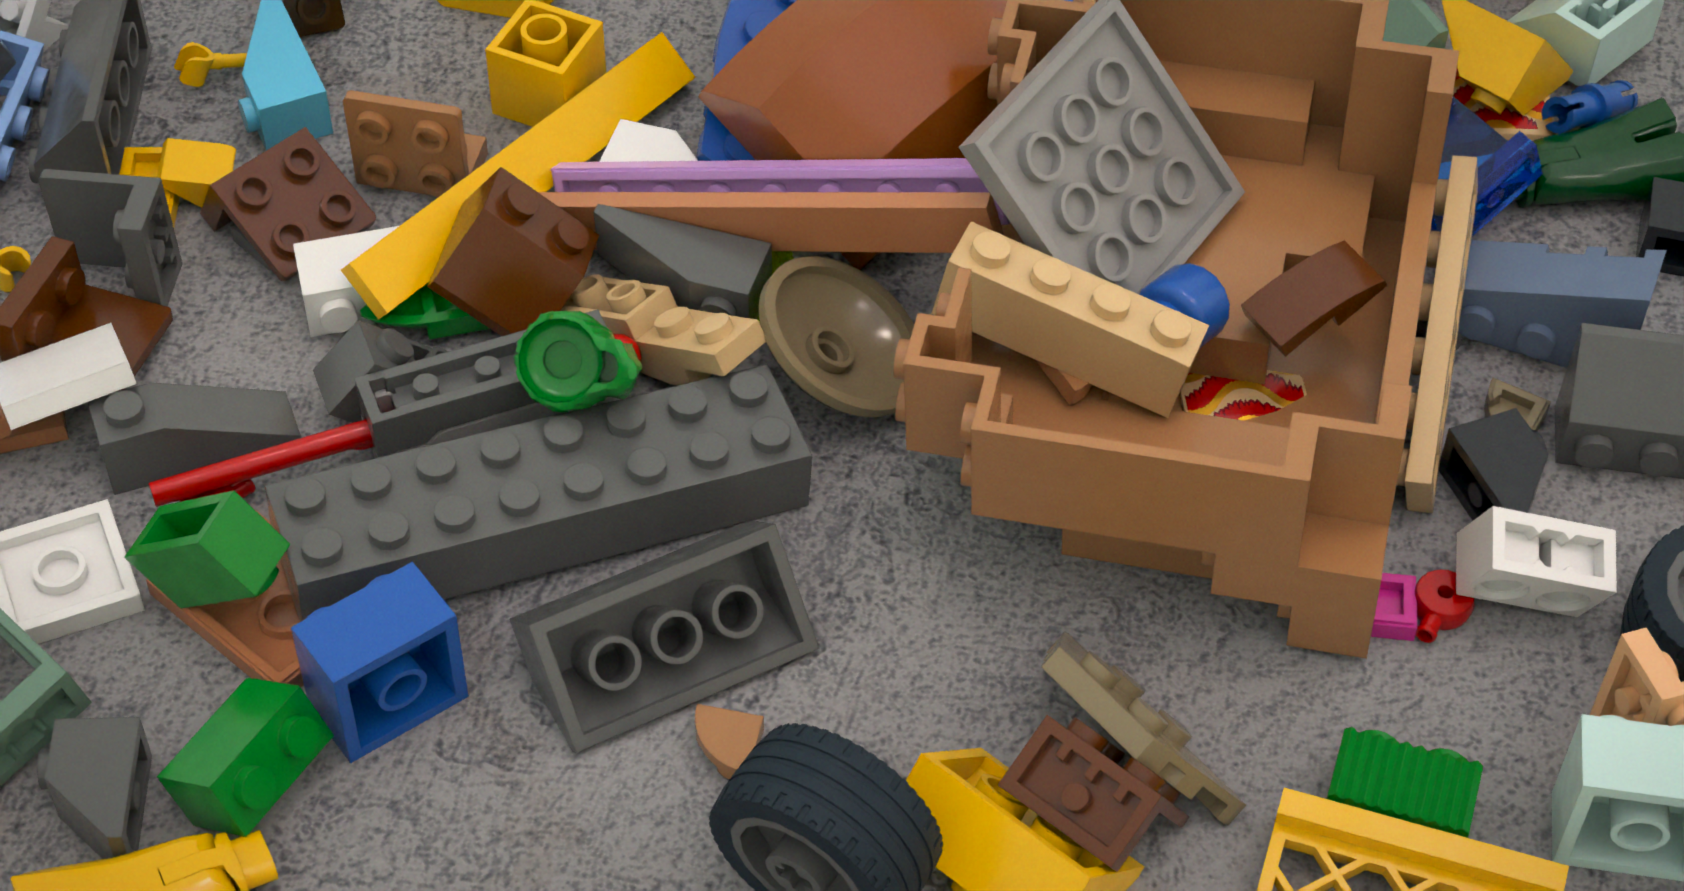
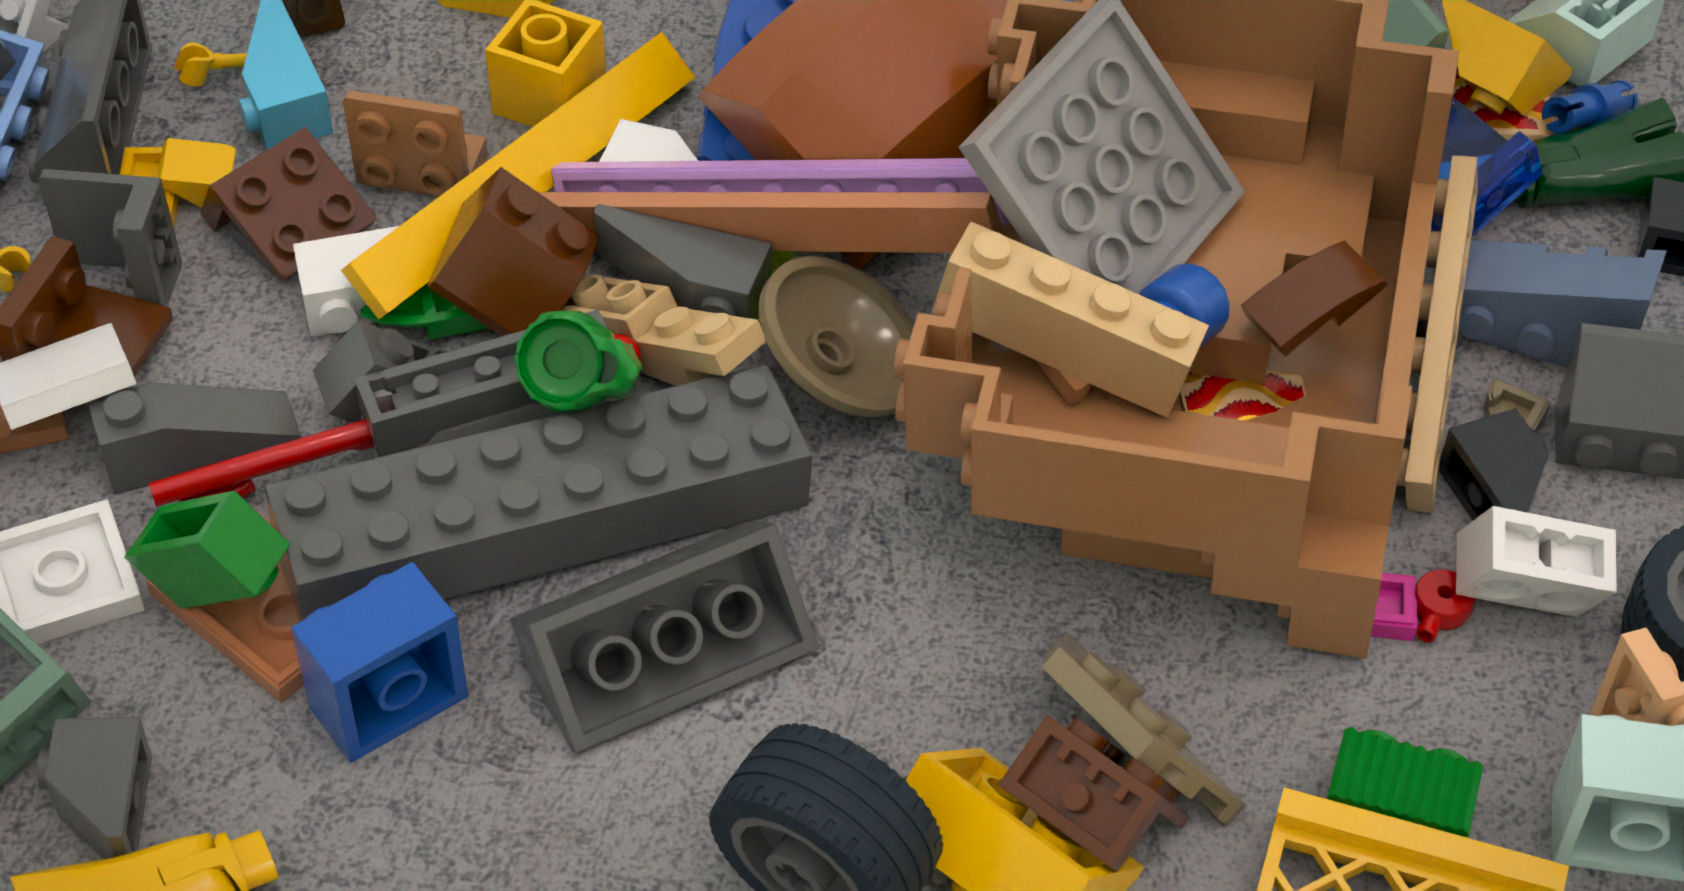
(246, 756): green brick -> none
(727, 736): medium nougat tile -> none

